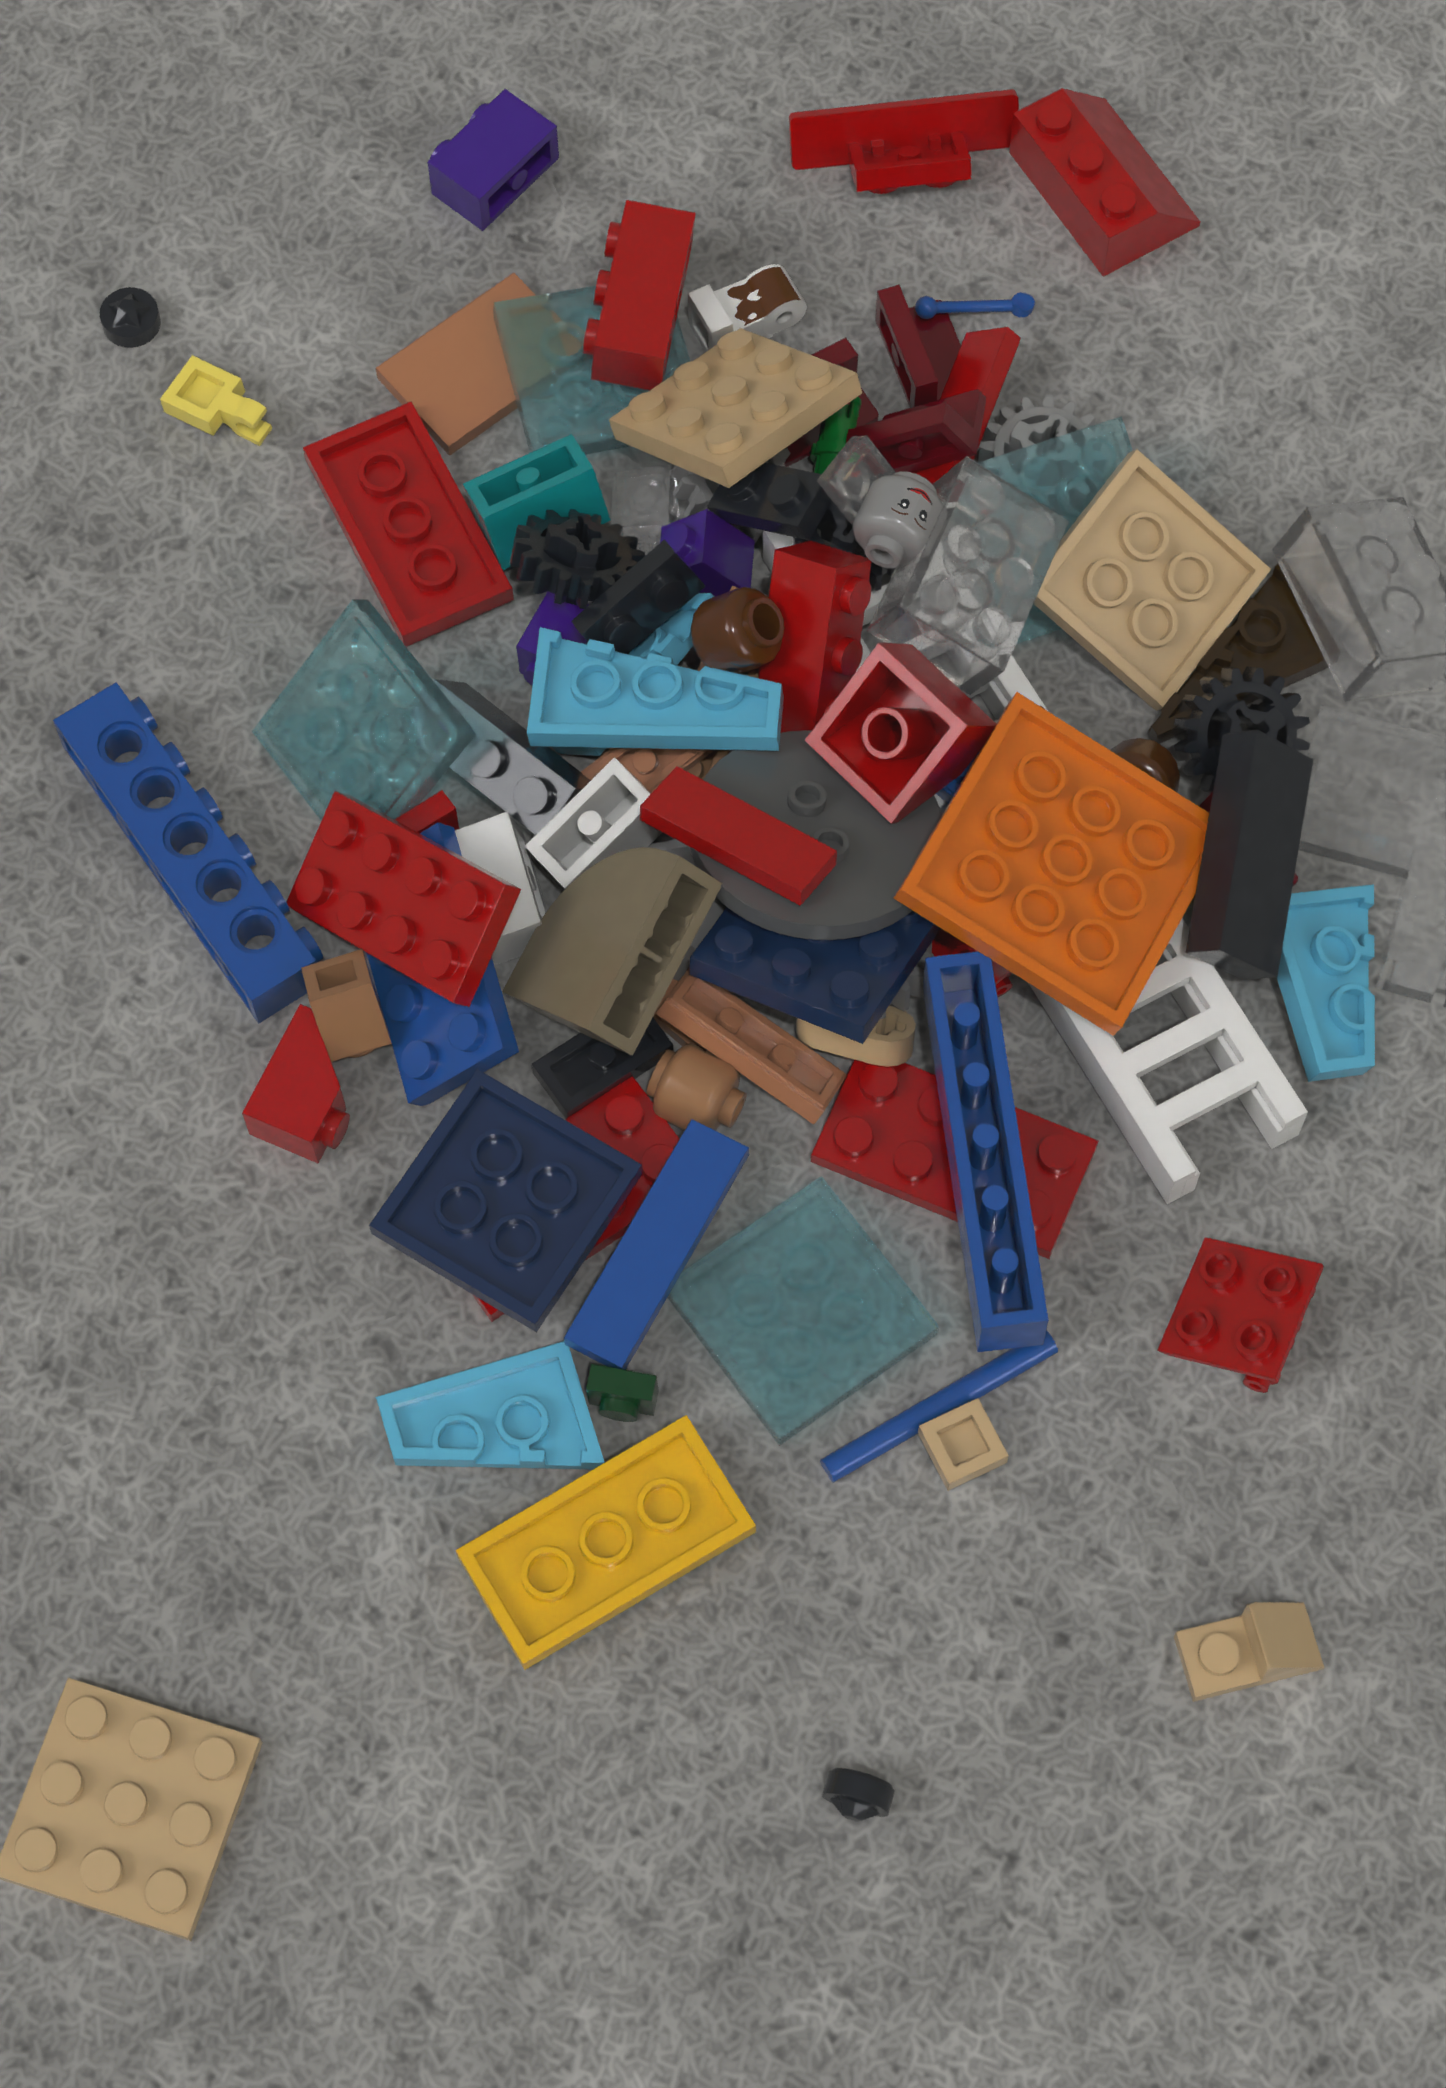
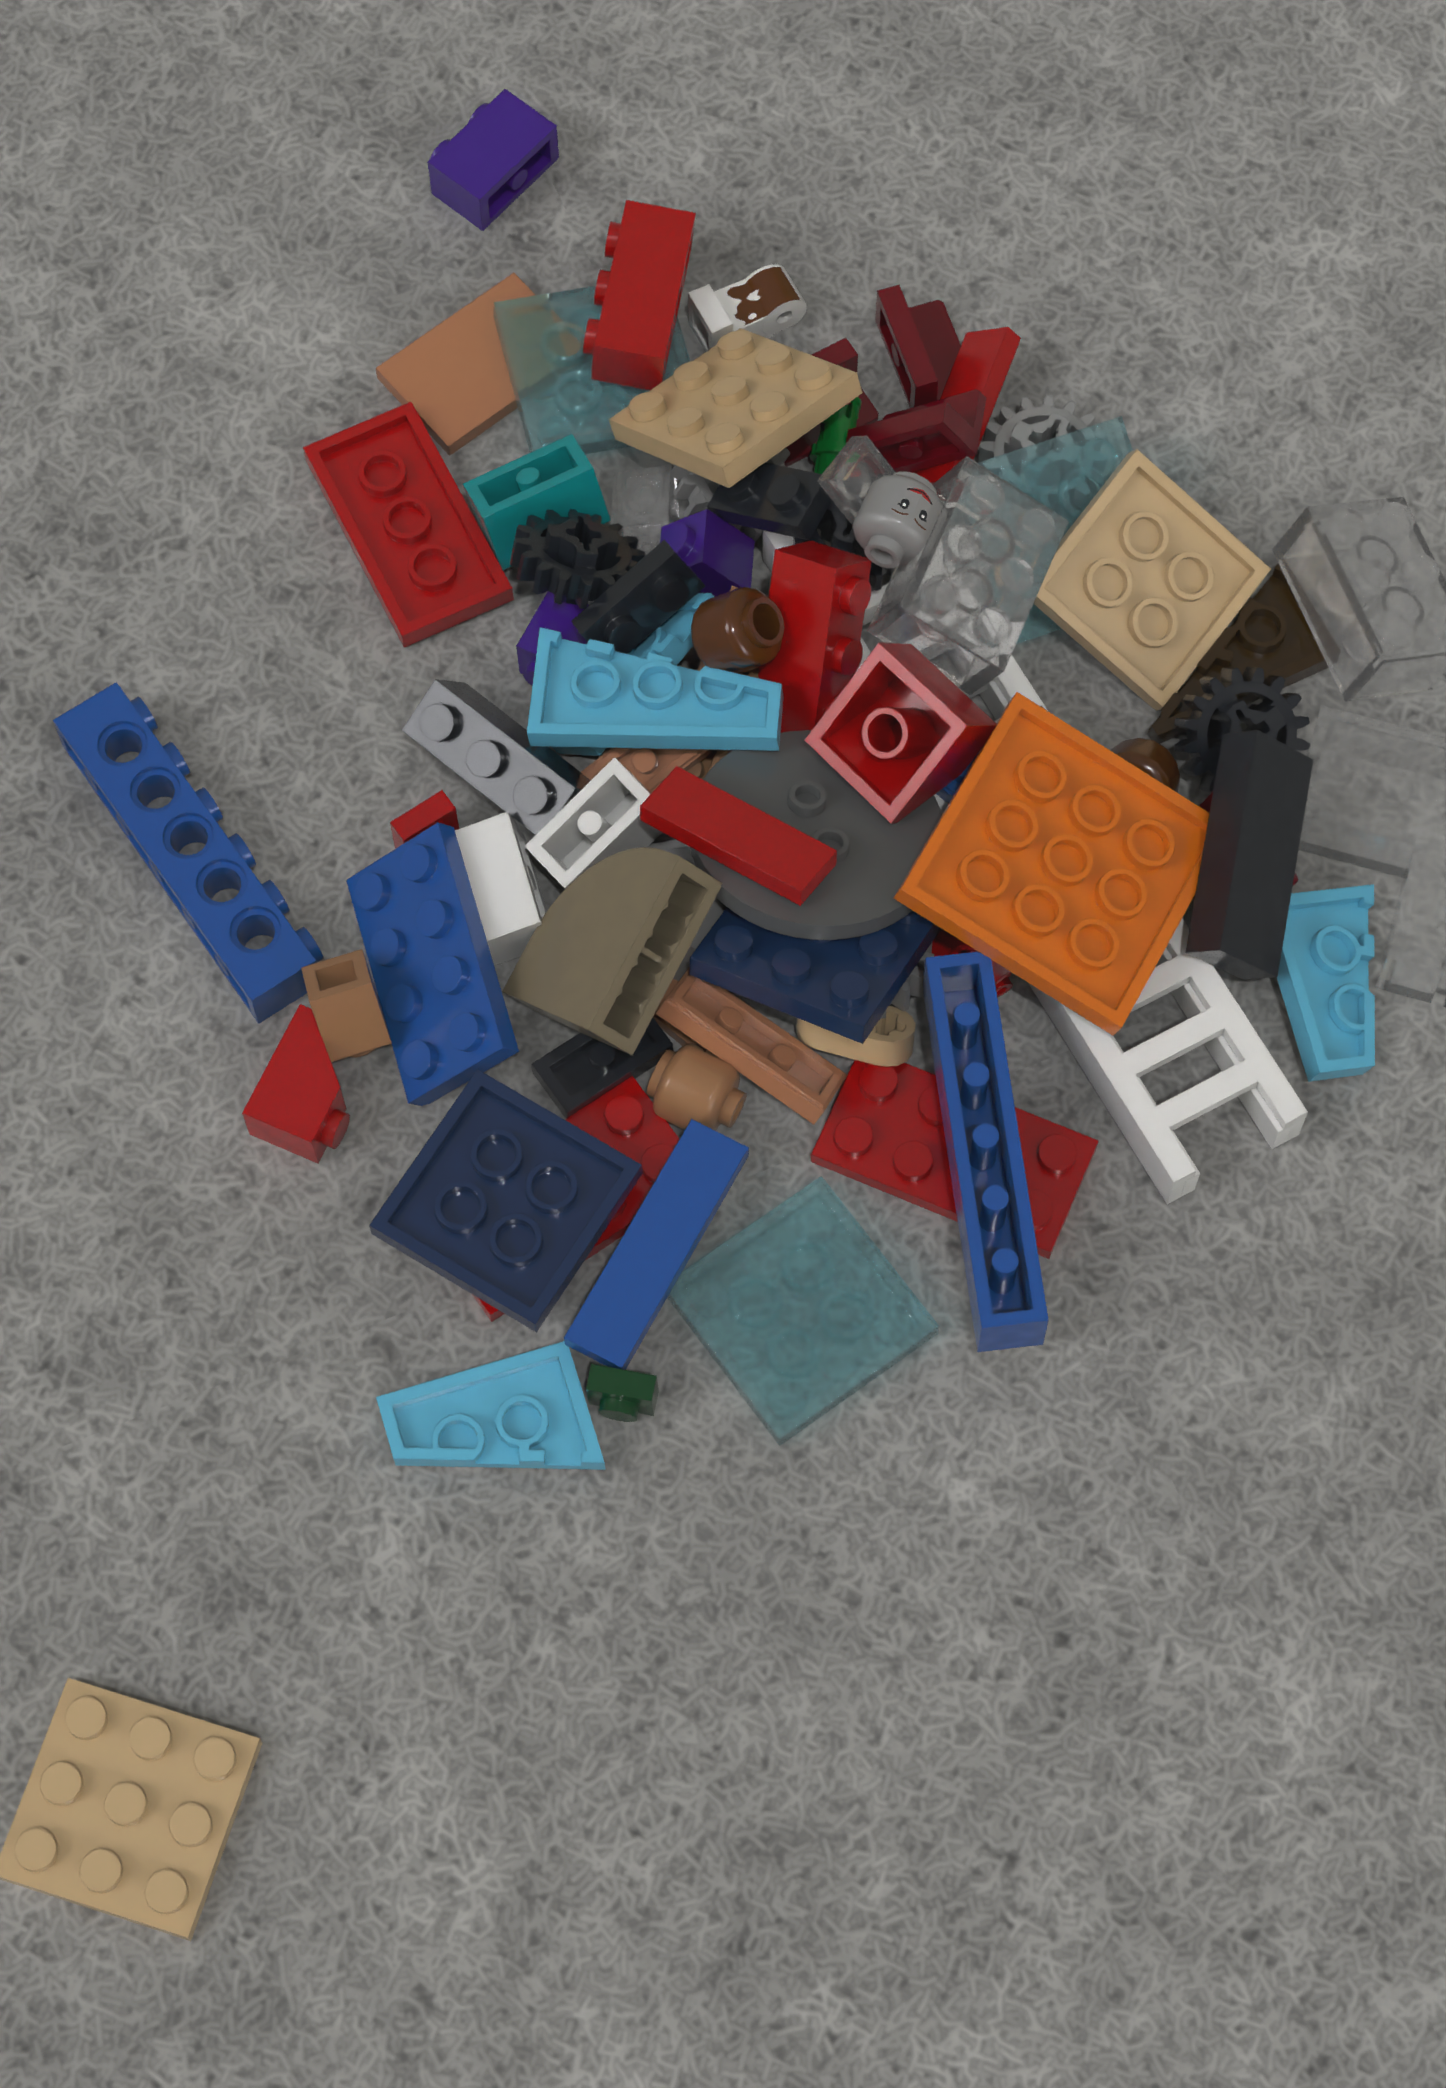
(130, 317): black tile -> none
(211, 396): light yellow plate -> none
(363, 720): clear light blue plate -> none
(403, 898): red plate -> none
(605, 1541): yellow plate -> none
(858, 1794): black tile -> none
(904, 140): red bracket -> none
(953, 1396): blue bar -> none
(963, 1444): tan plate -> none
(1020, 305): blue hinge -> none
(1097, 178): red slope -> none
(1241, 1310): red hinge -> none
(1248, 1650): tan slope -> none

